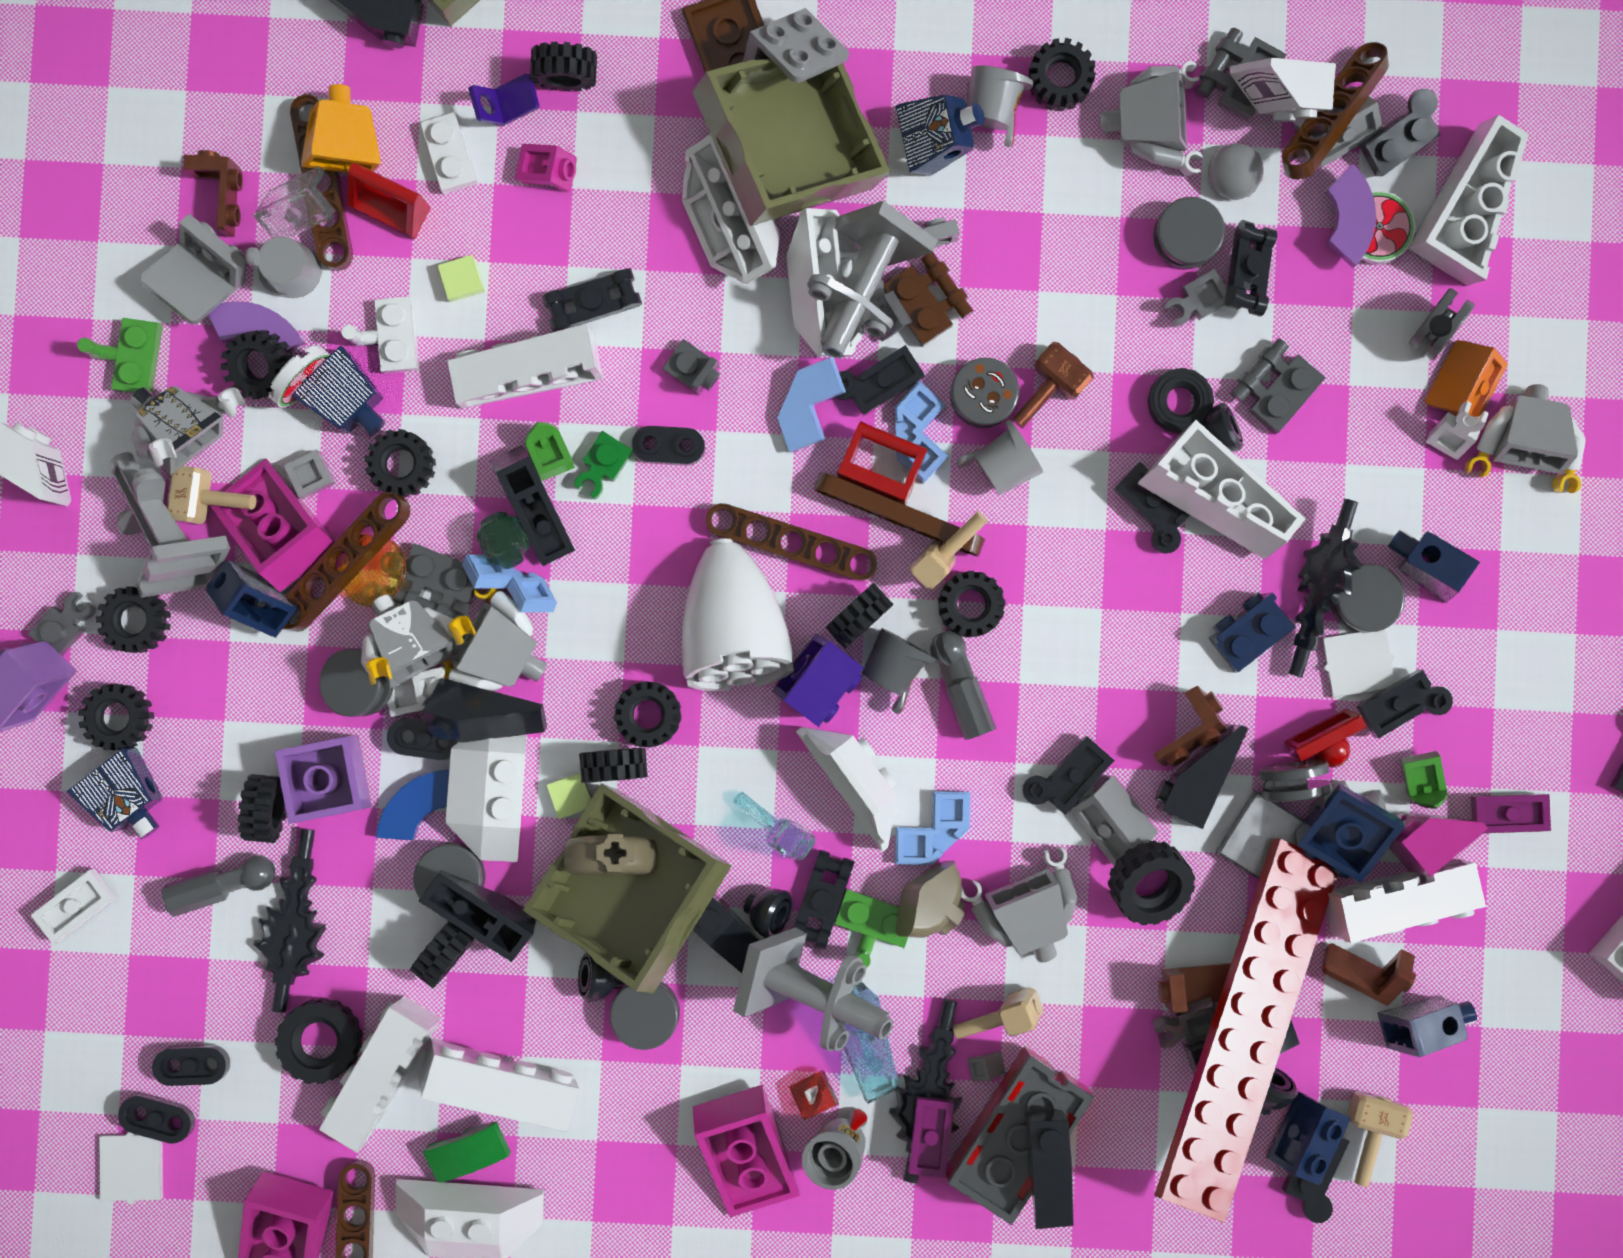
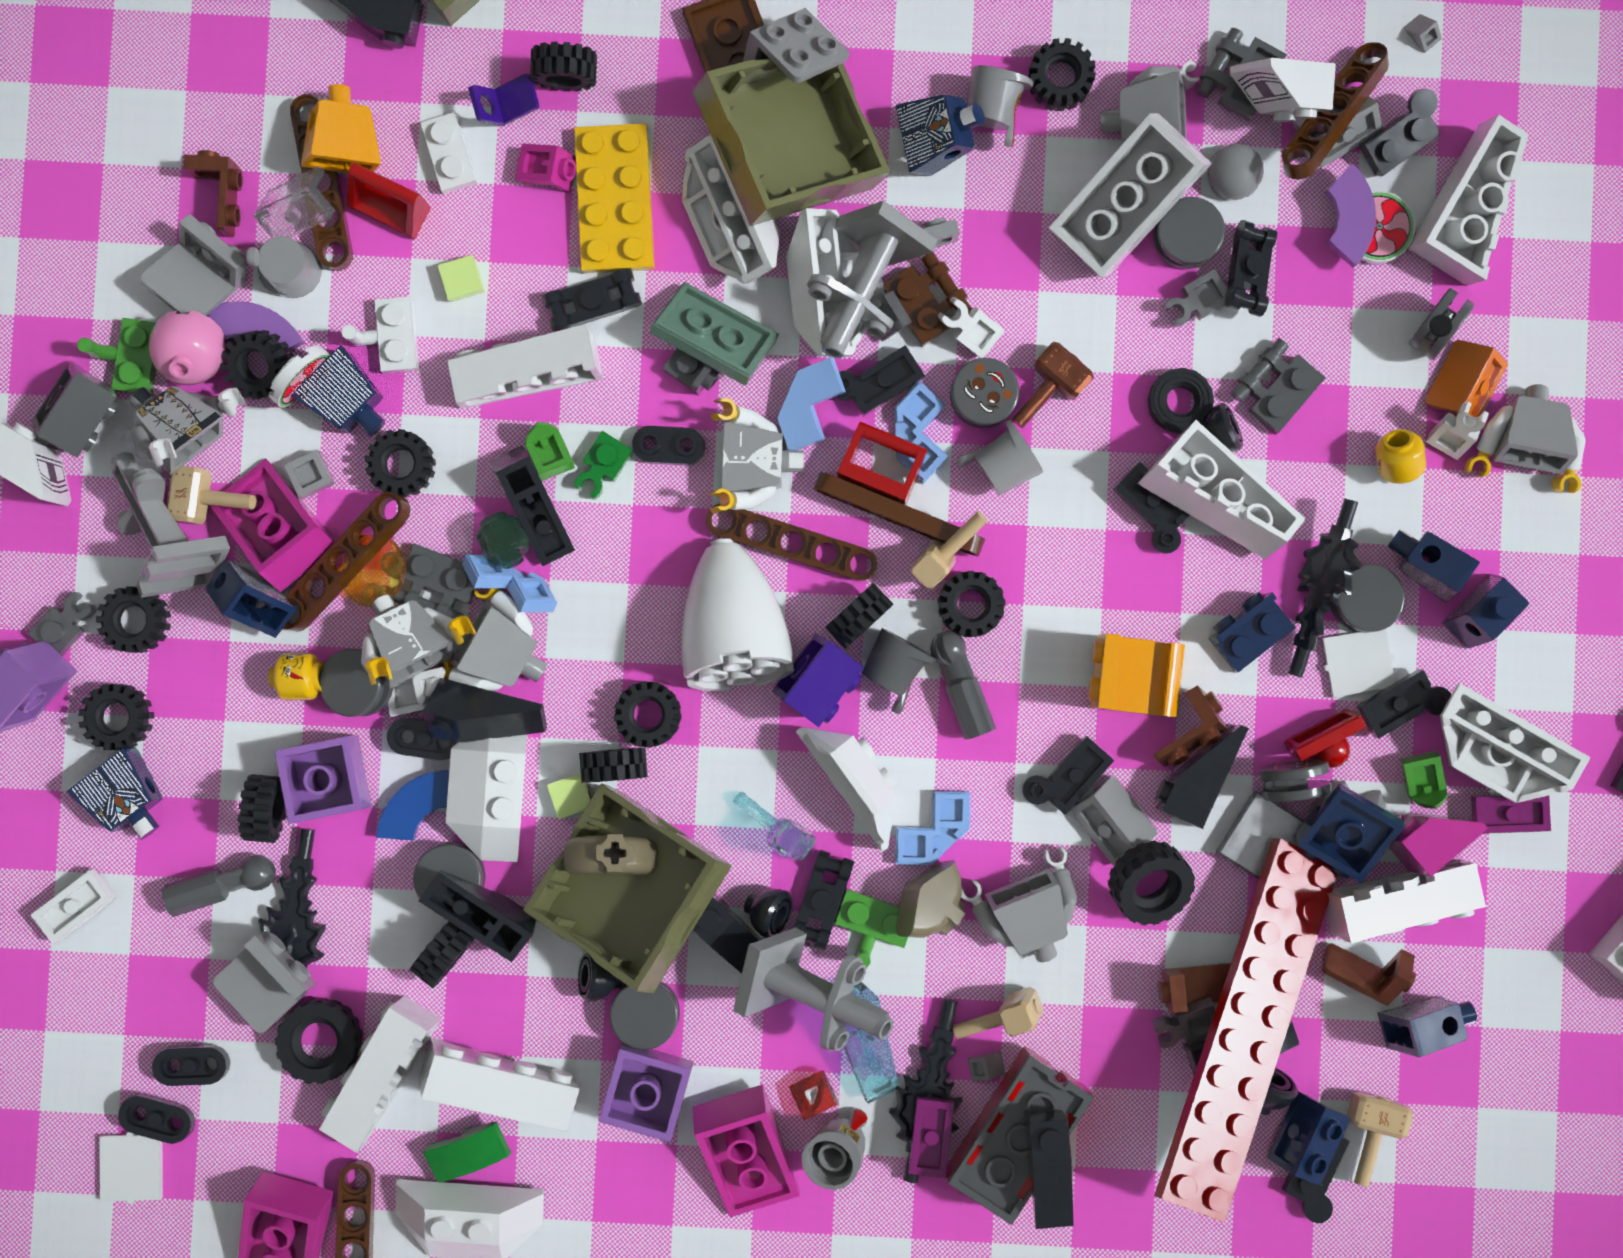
(74, 410): none -> dark grey slope
(186, 347): none -> bright pink cylinder
(263, 981): none -> light grey bracket
(296, 676): none -> yellow head
(614, 198): none -> yellow plate
(646, 1092): none -> medium lavender brick
(714, 333): none -> sand green tile
(751, 458): none -> torso
(974, 329): none -> white plate
(1130, 194): none -> white brick
(1136, 675): none -> light orange piece
(1400, 456): none -> yellow head
(1424, 32): none -> light grey piece
(1489, 609): none -> dark blue torso
(1506, 750): none -> white wedge

